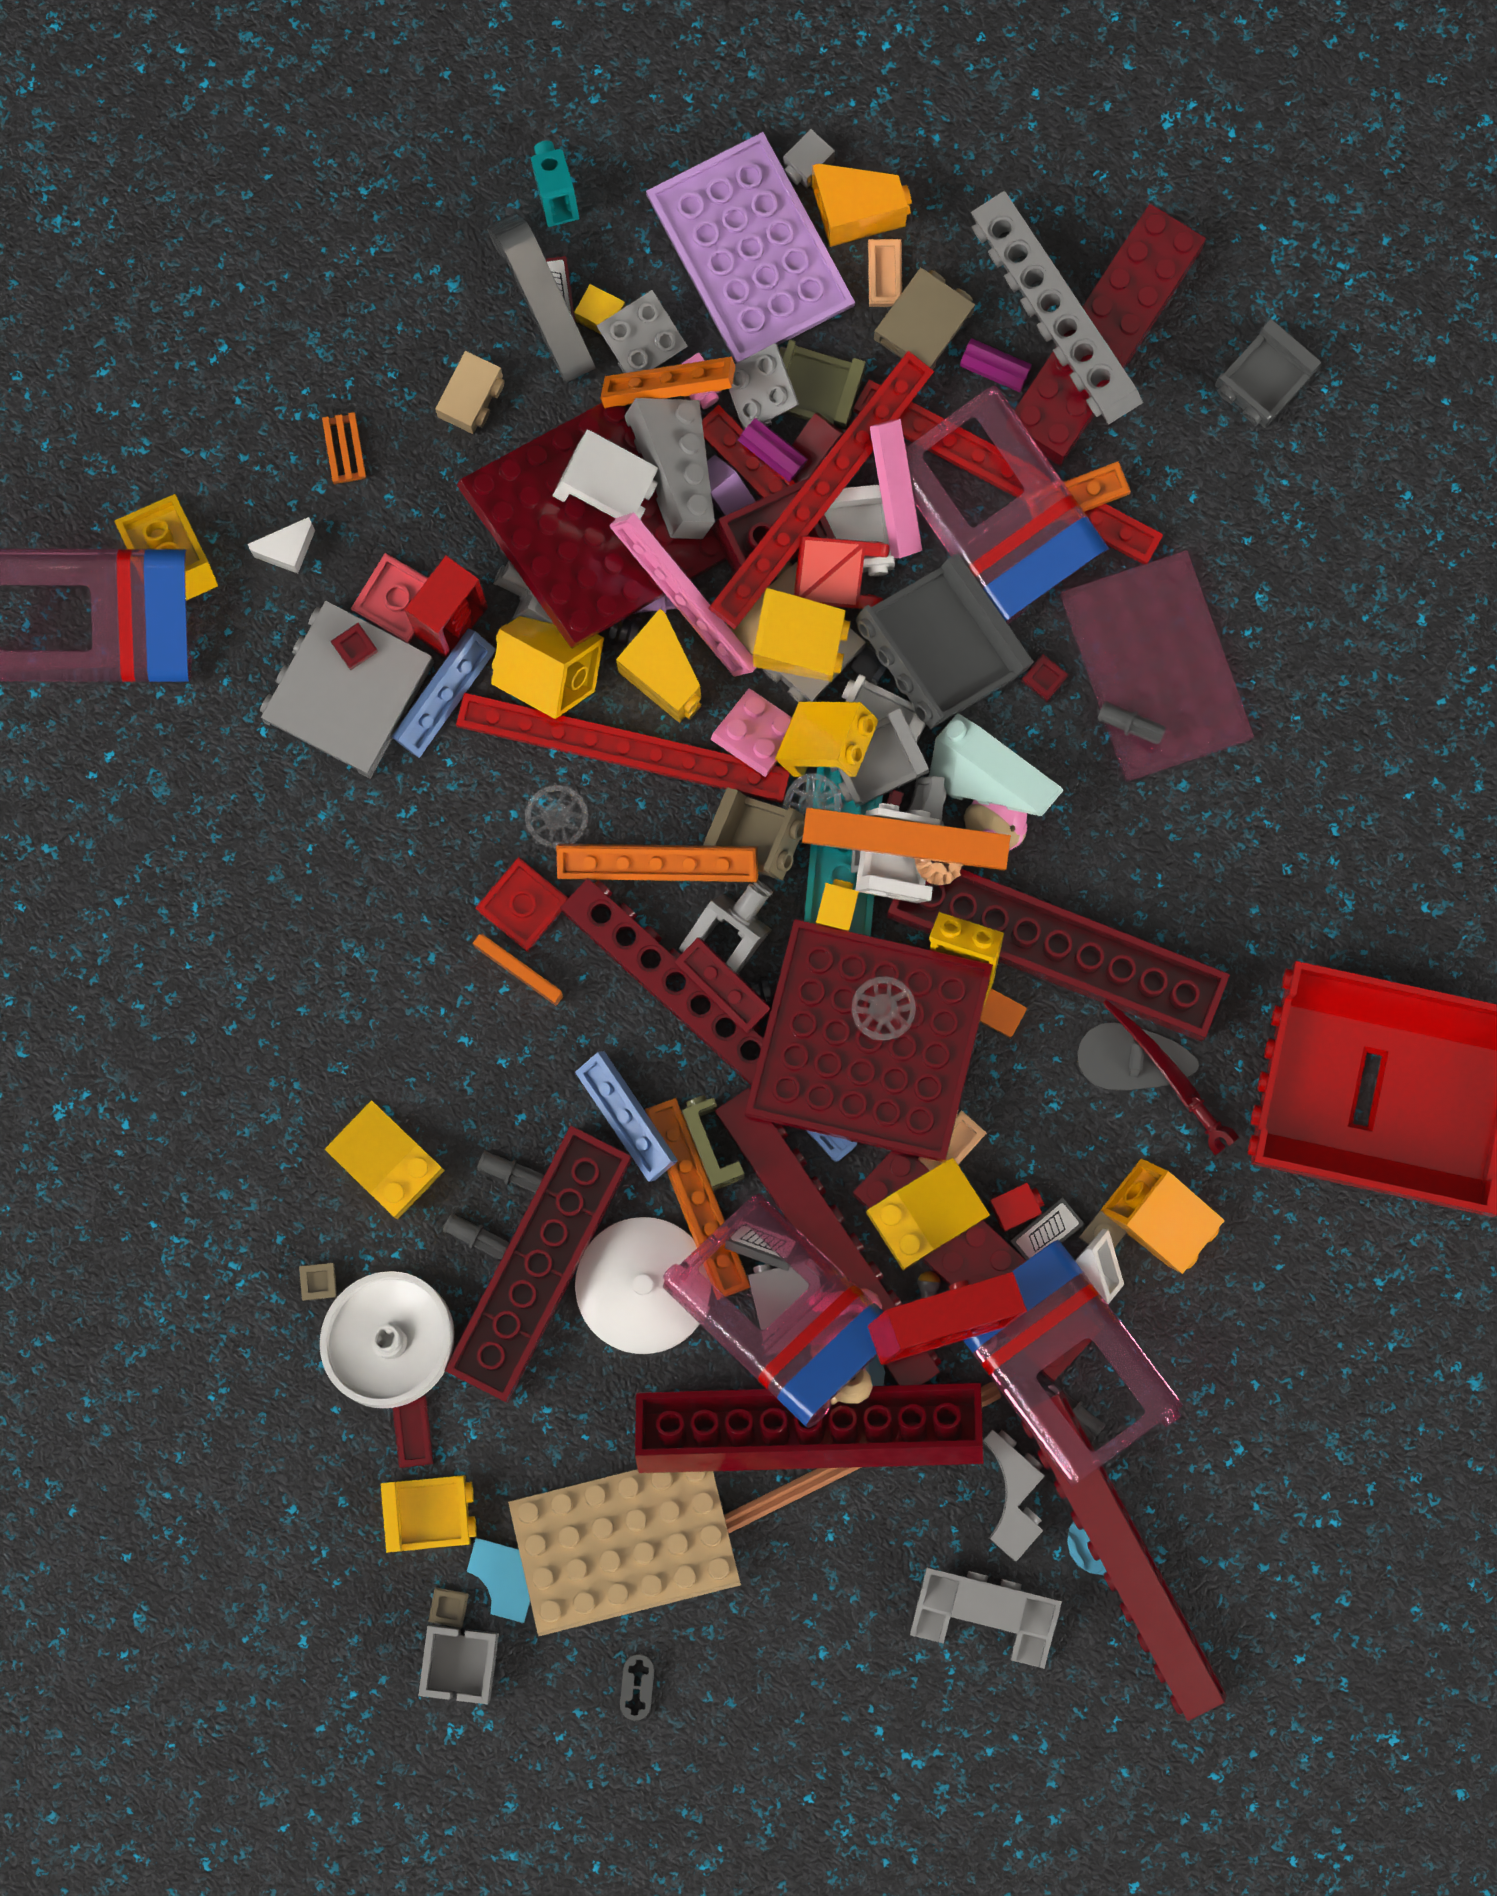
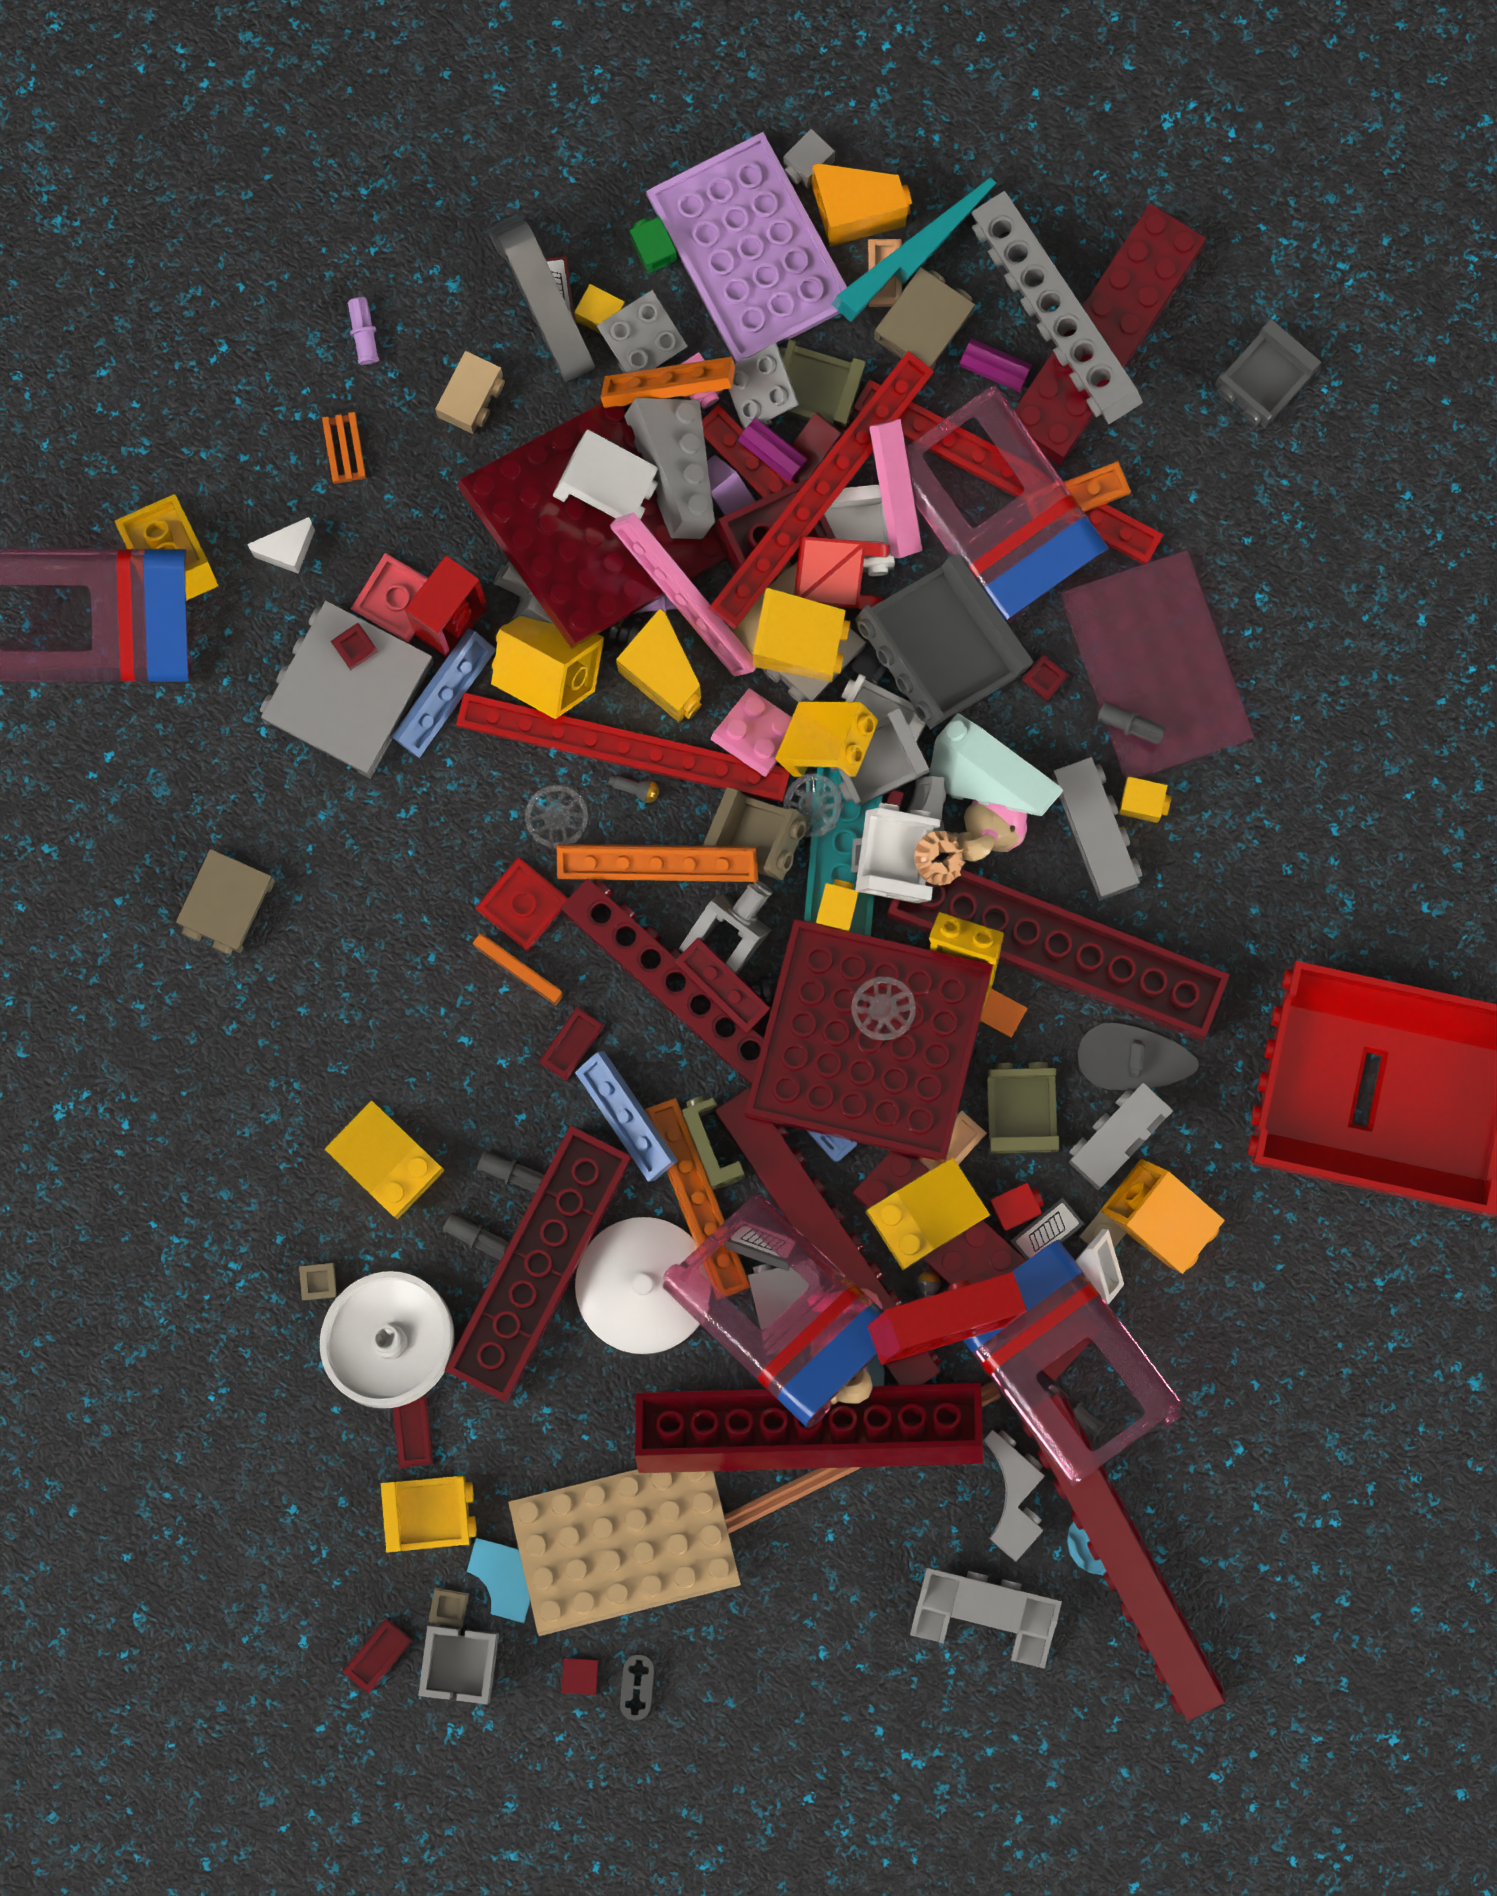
(223, 902): none -> dark tan panel
(363, 331): none -> lavender axle
(377, 1655): none -> dark red tile
(554, 184): teal torso -> none
(571, 1044): none -> dark red tile
(580, 1676): none -> dark red tile
(645, 790): none -> dark grey piece
(652, 244): none -> green brick
(906, 839): orange tile -> none
(910, 256): none -> teal slope
(1022, 1109): none -> olive panel
(1096, 828): none -> light grey brick
(1119, 1135): none -> light grey wedge
(1144, 800): none -> yellow brick
(1179, 1082): dark red sword -> none

